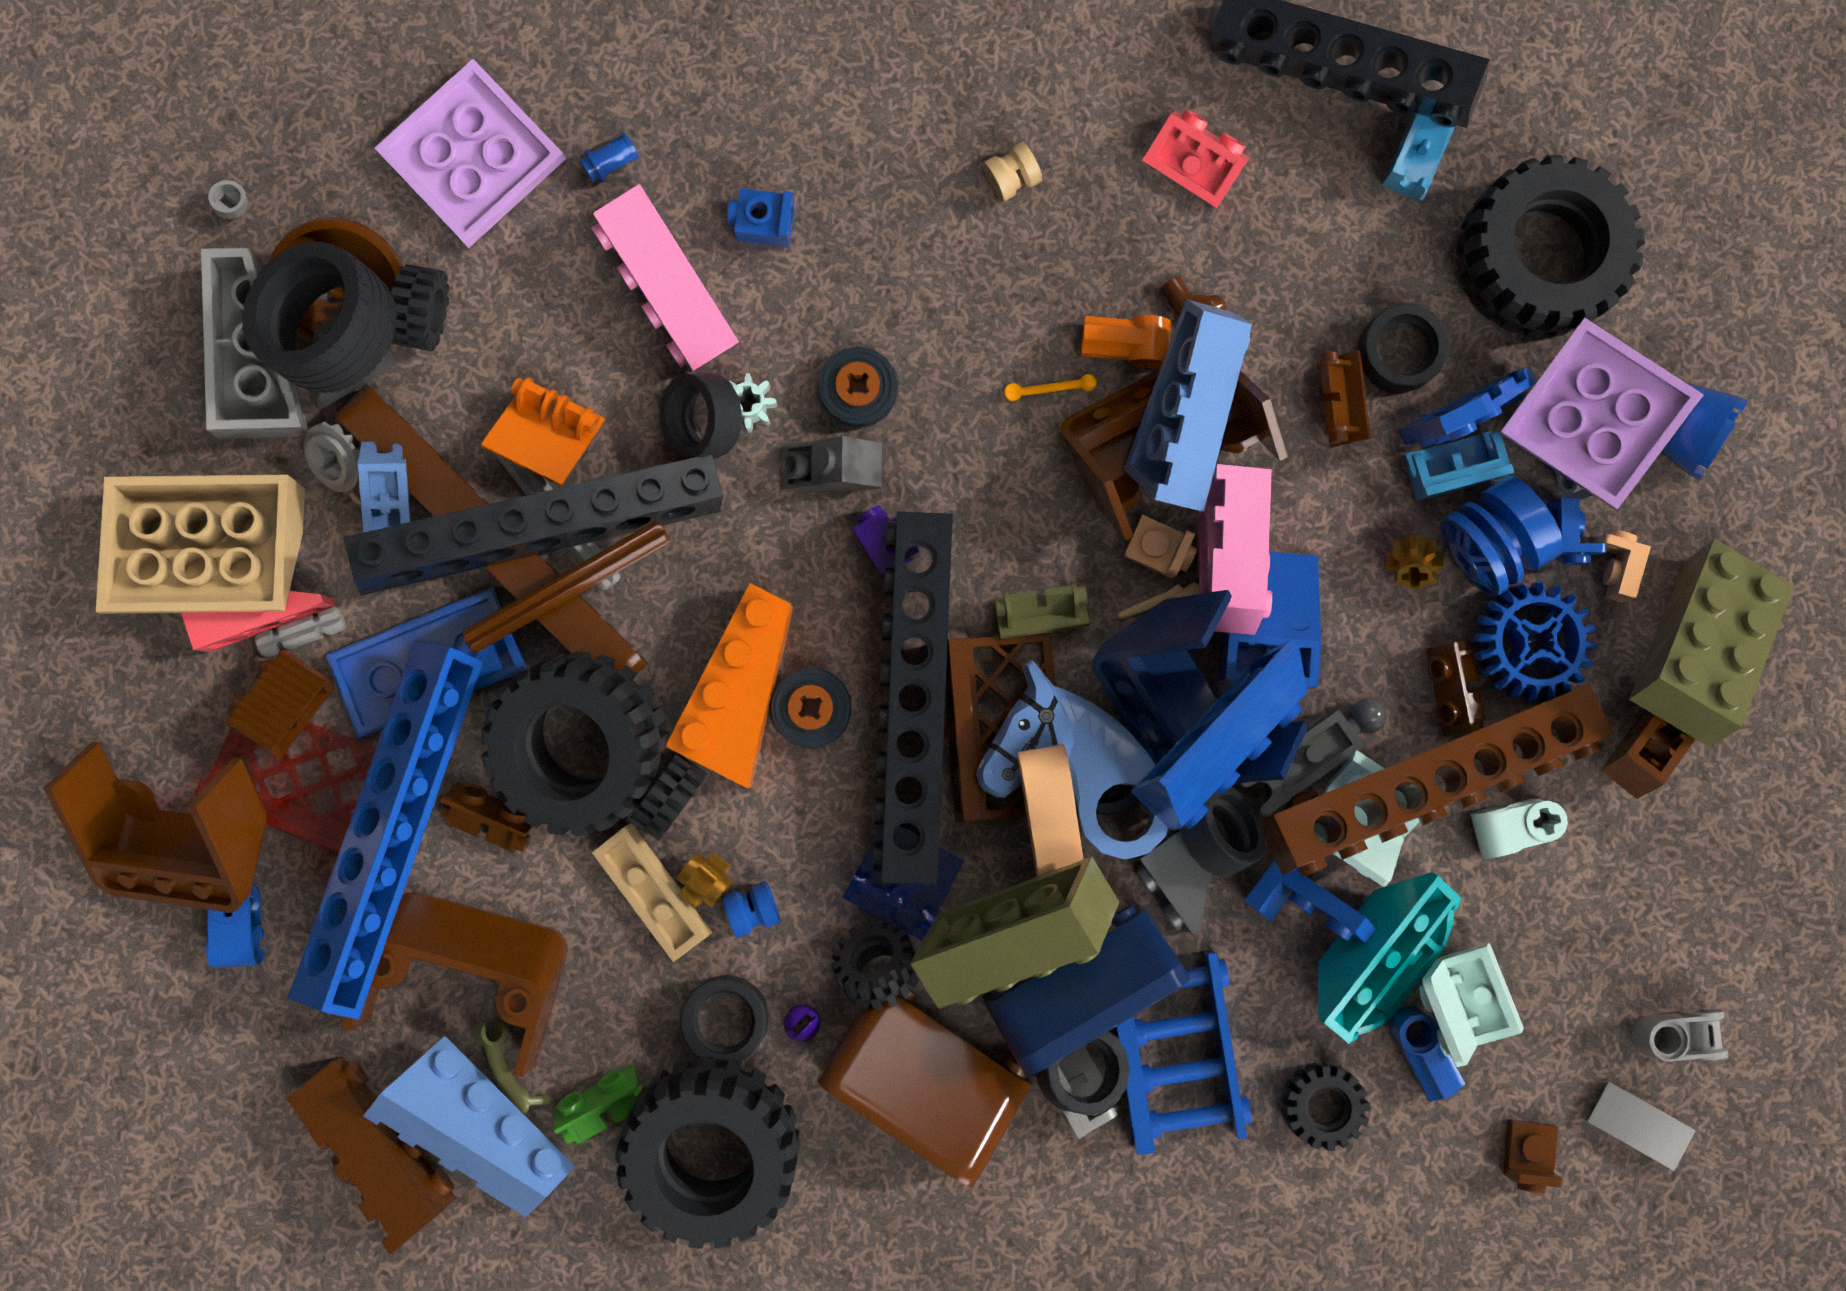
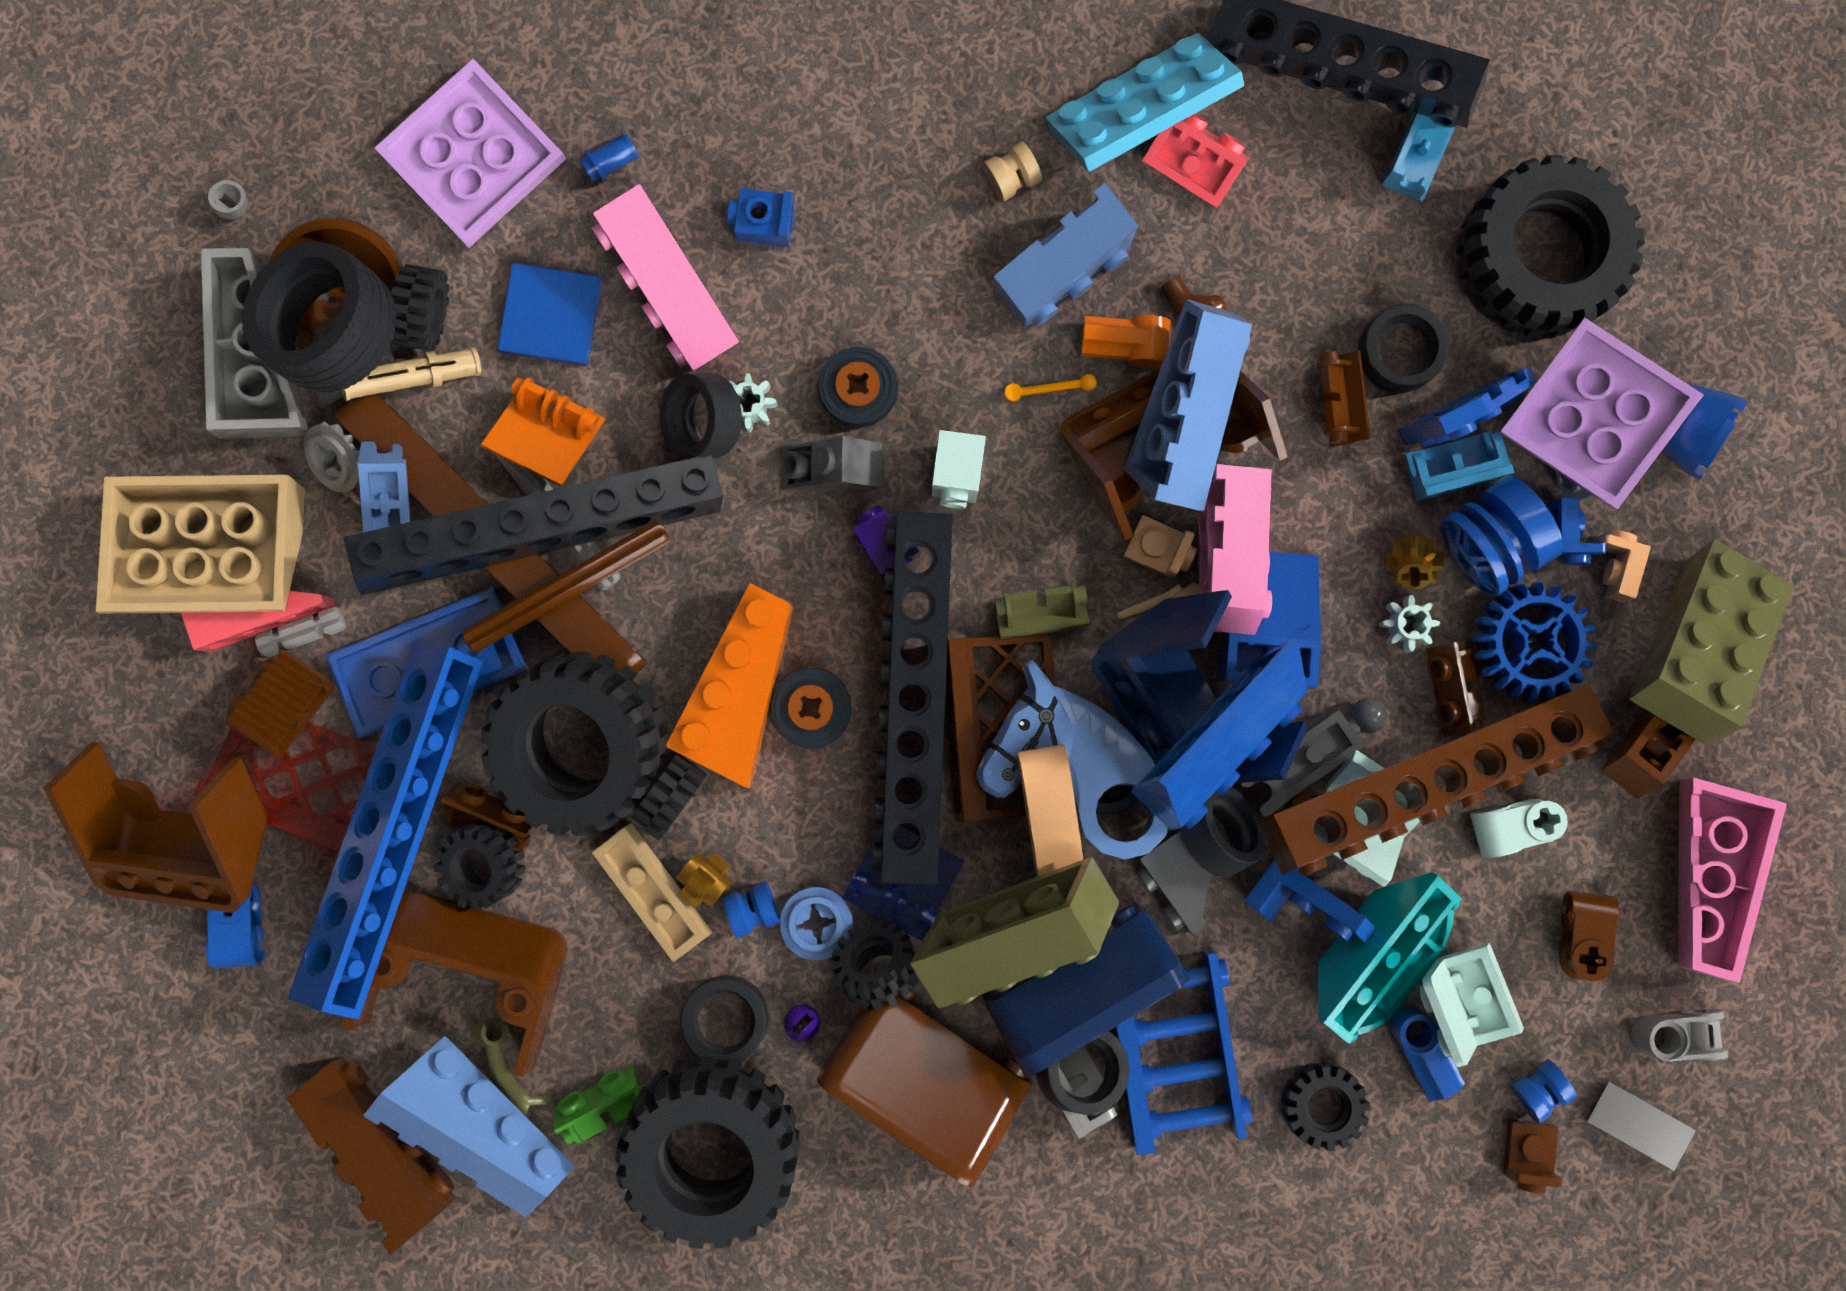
(429, 369): none -> tan pin
(461, 877): none -> black tyre
(550, 314): none -> blue tile
(799, 909): none -> medium blue gear
(957, 468): none -> light aqua brick
(1067, 259): none -> medium blue wedge
(1144, 101): none -> medium azure plate
(1397, 622): none -> light aqua gear
(1543, 1091): none -> blue wheel
(1590, 930): none -> reddish brown piece
(1722, 873): none -> bright pink wedge

